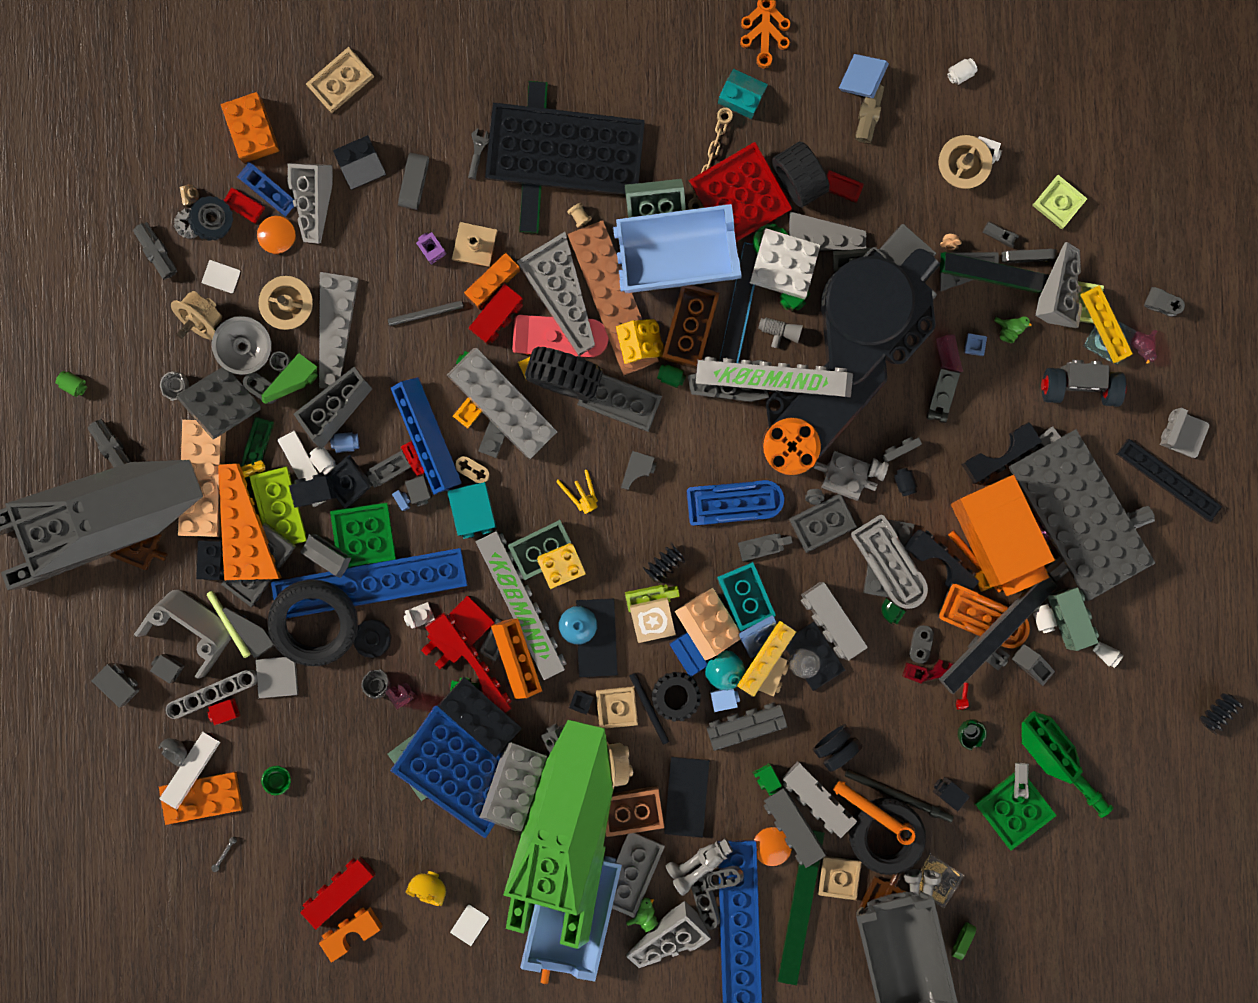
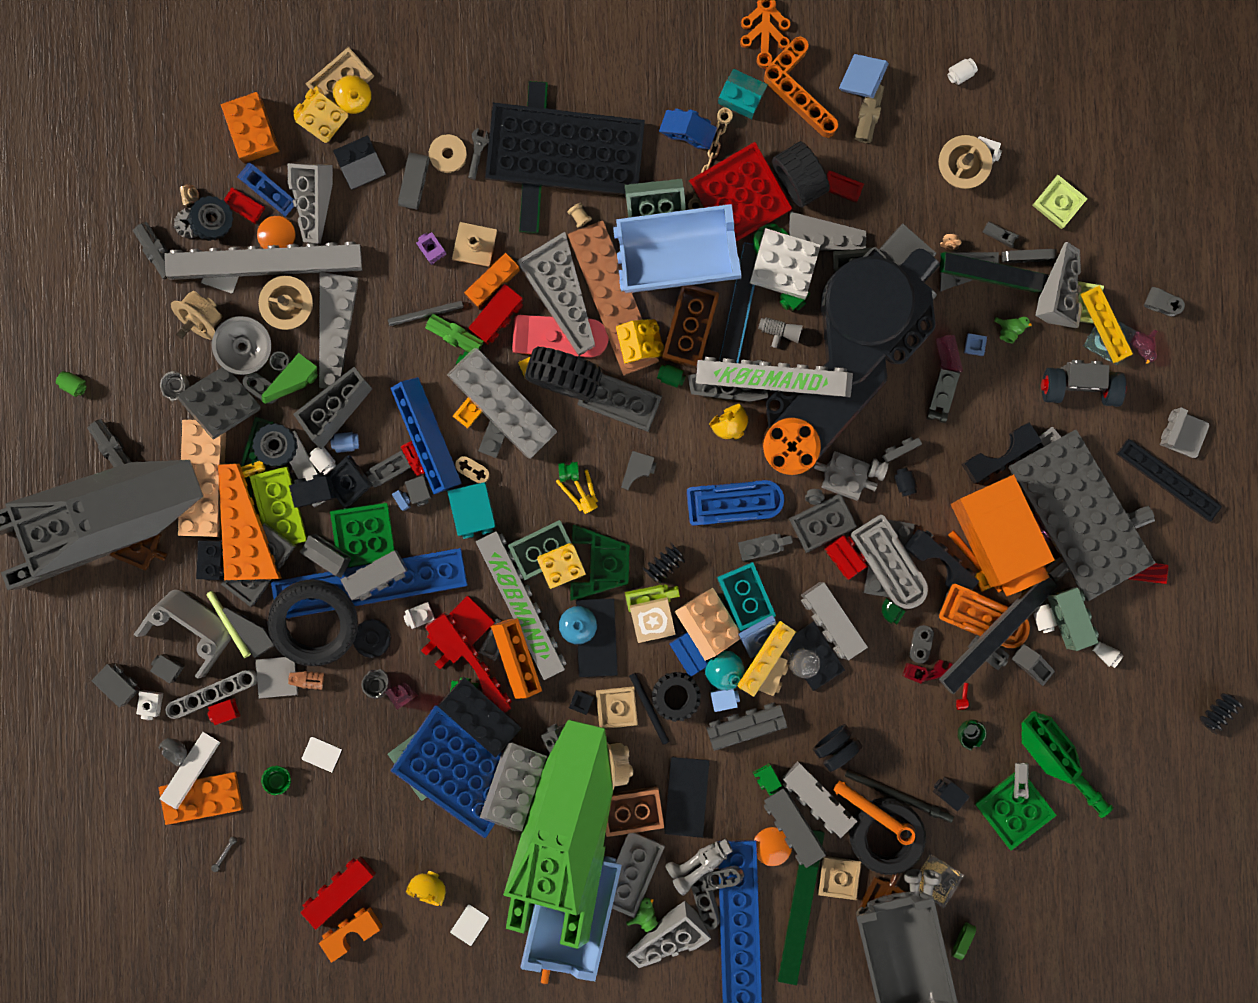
(155, 702): none -> white brick
(263, 261): none -> light grey brick
(263, 443): none -> black wheel
(301, 679): none -> nougat hinge
(319, 115): none -> yellow bracket
(321, 754): none -> white sticker
(352, 94): none -> yellow cylinder
(375, 576): none -> light grey wedge
(443, 143): none -> tan tile
(453, 334): none -> bright green piece
(568, 472): none -> green wheel
(608, 563): none -> dark green wing
(688, 127): none -> blue brick
(731, 423): none -> yellow cylinder
(797, 91): none -> orange beam
(846, 557): none -> red brick
(1156, 573): none -> tile

